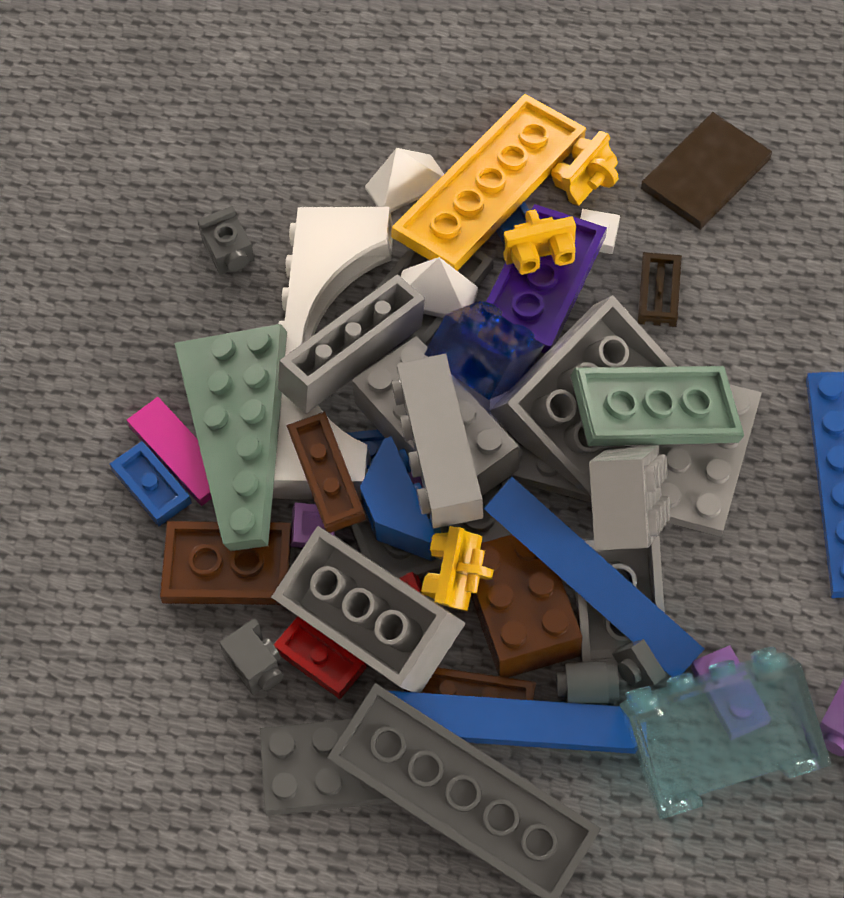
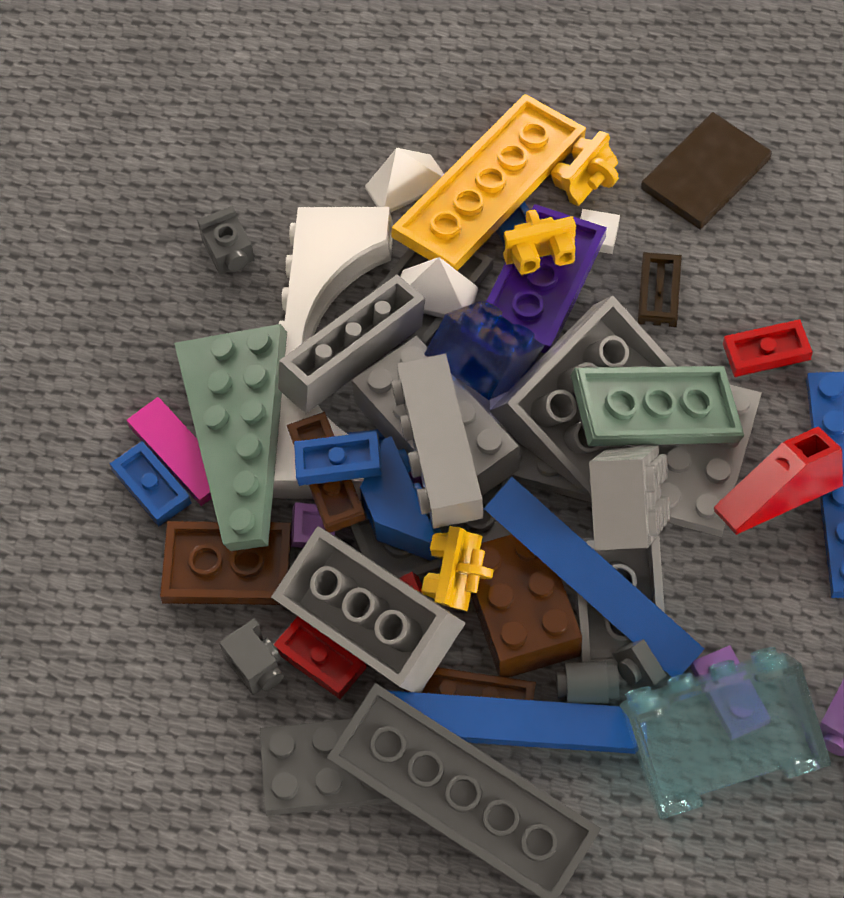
(337, 458): none -> blue plate
(767, 348): none -> red plate
(784, 480): none -> red slope

